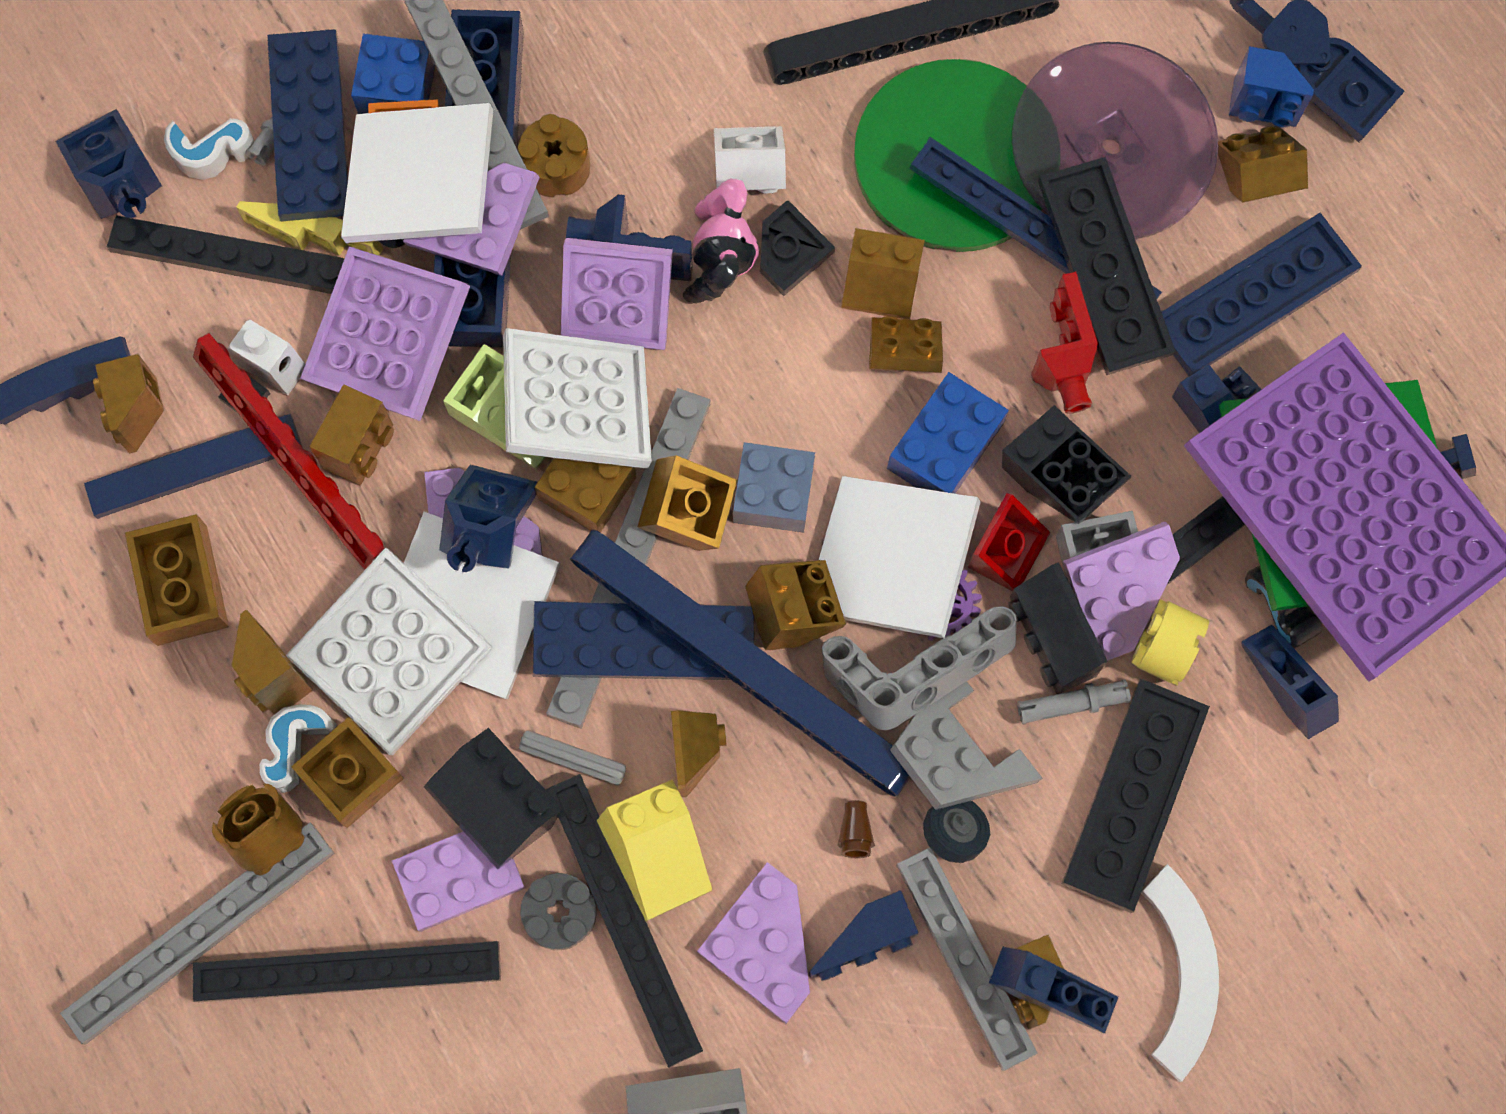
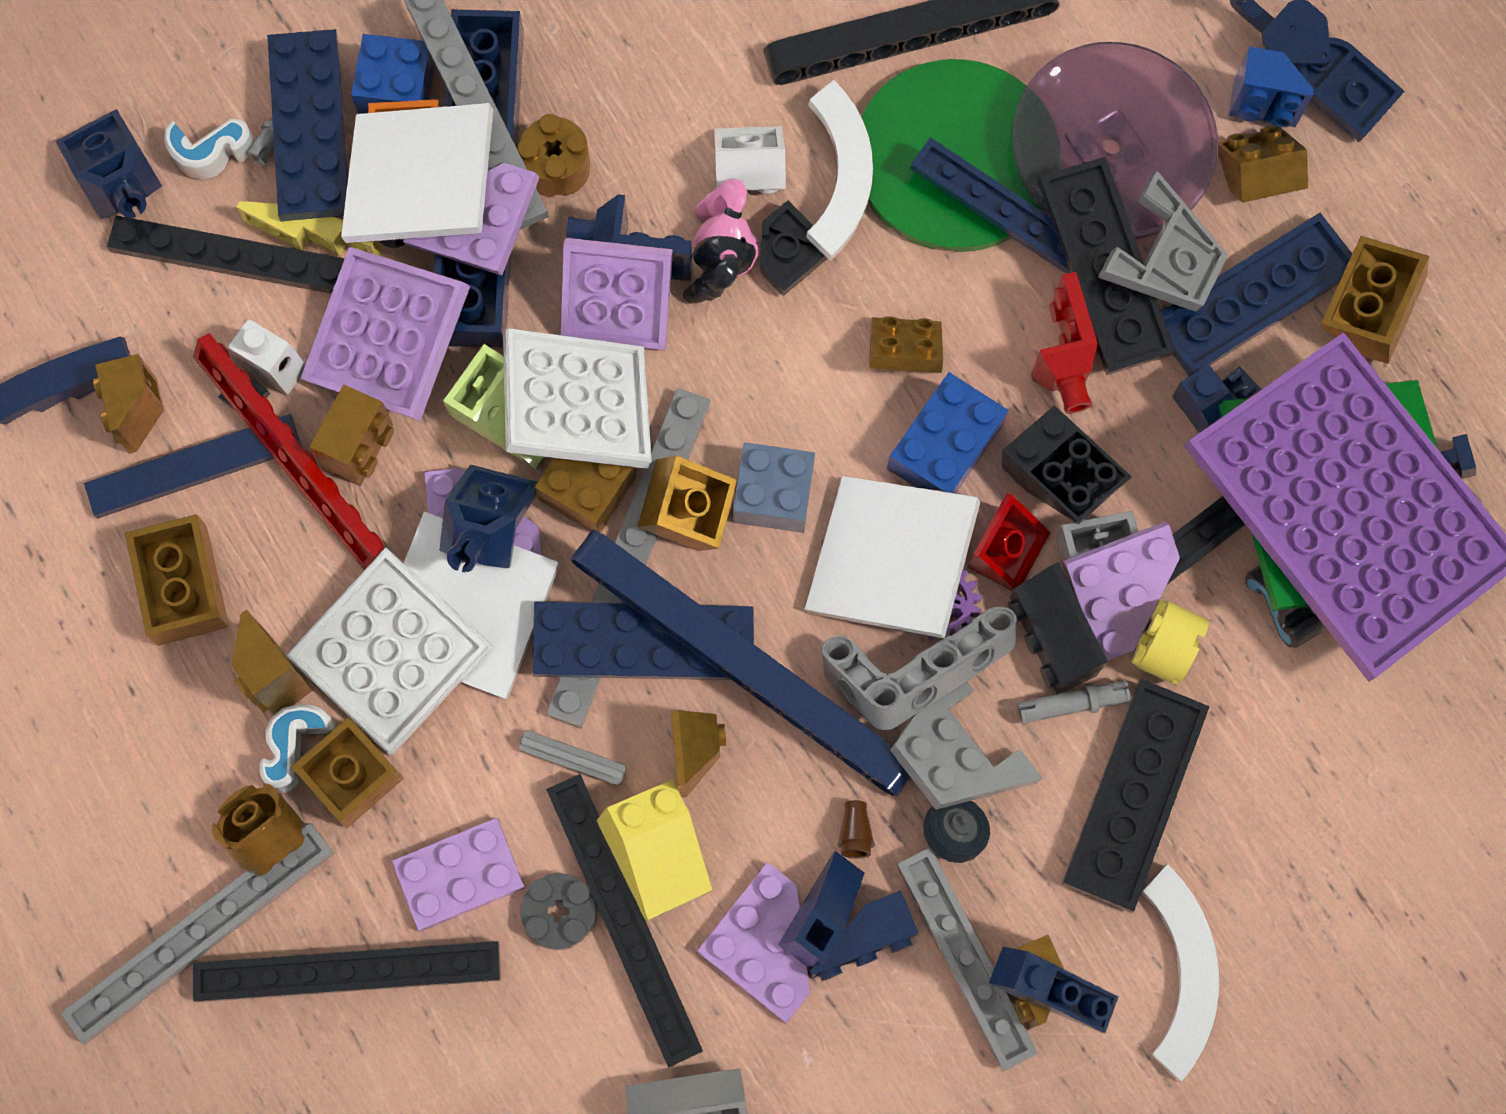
(493, 798): black slope -> none
(794, 603): pearl gold slope -> none
(823, 912): none -> dark blue slope
(853, 170): none -> white tile
(882, 273): pearl gold slope -> none
(1182, 259): none -> light grey wing
(1293, 682): dark blue slope -> none
(1376, 297): none -> pearl gold slope

